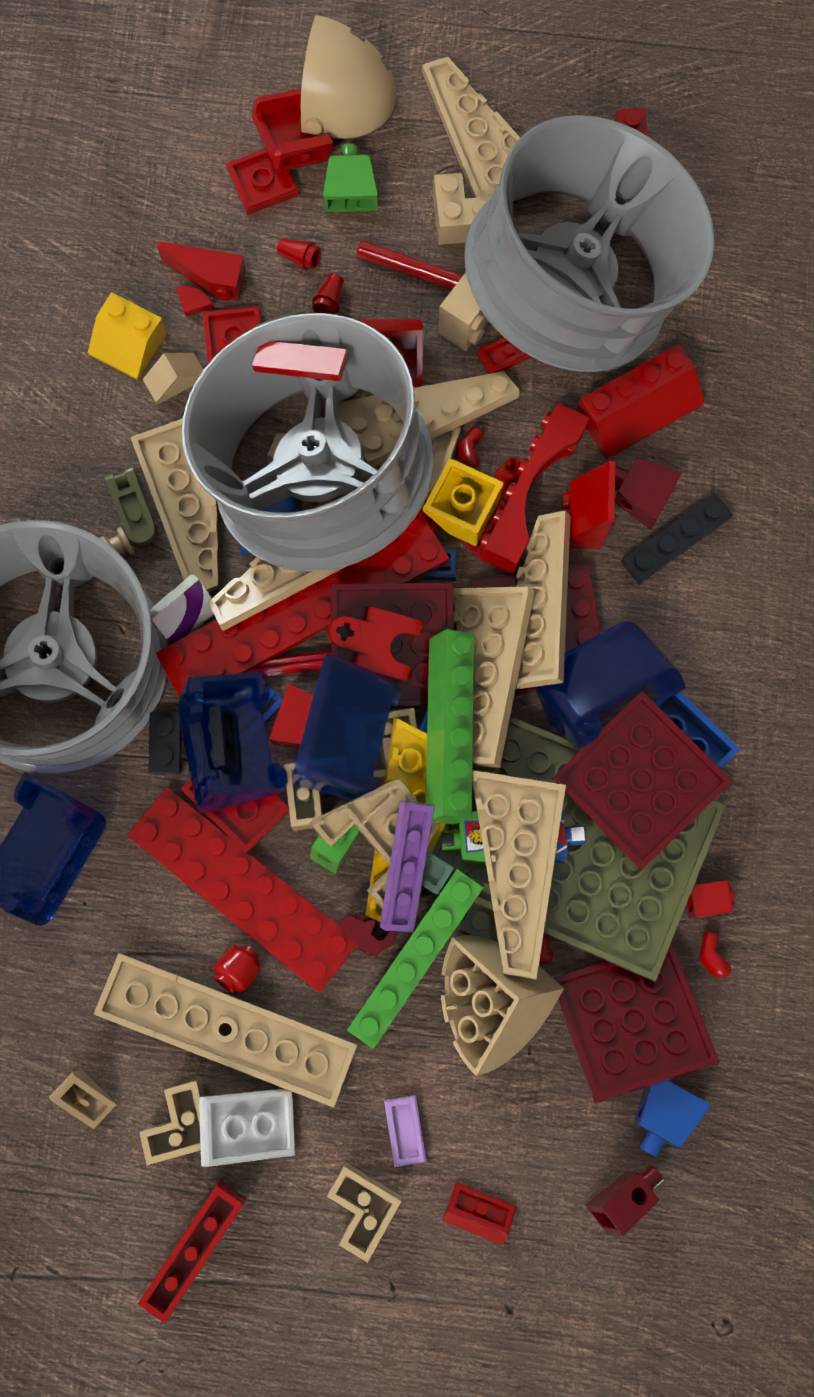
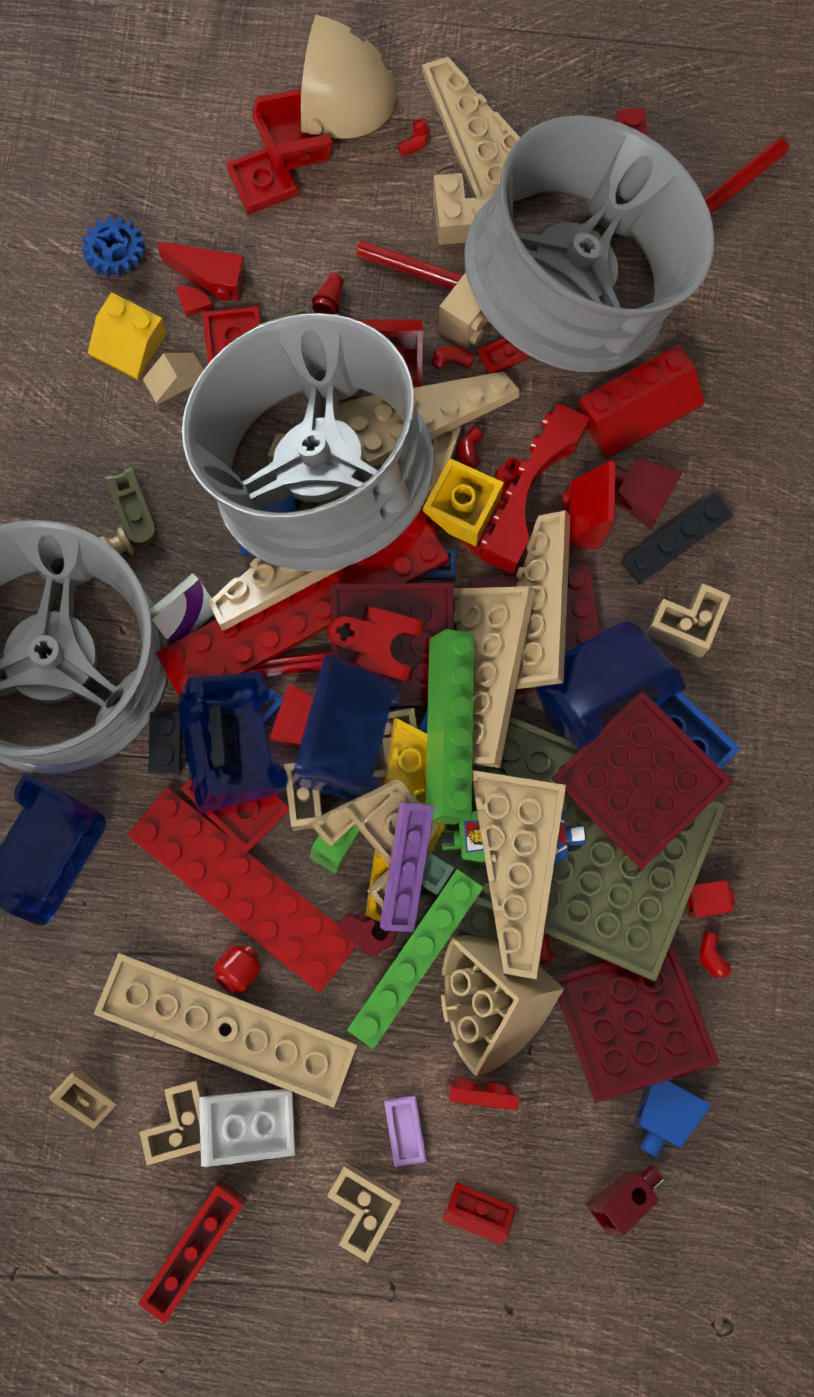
(113, 247): none -> blue gear
(182, 502): tan wing -> none
(301, 360): tile -> none
(302, 253): red cone -> none
(350, 182): bright green torso -> none
(418, 138): none -> red arm
(452, 353): none -> red arm
(493, 1095): none -> red plate
(692, 627): none -> tan brick
(746, 174): none -> red axle

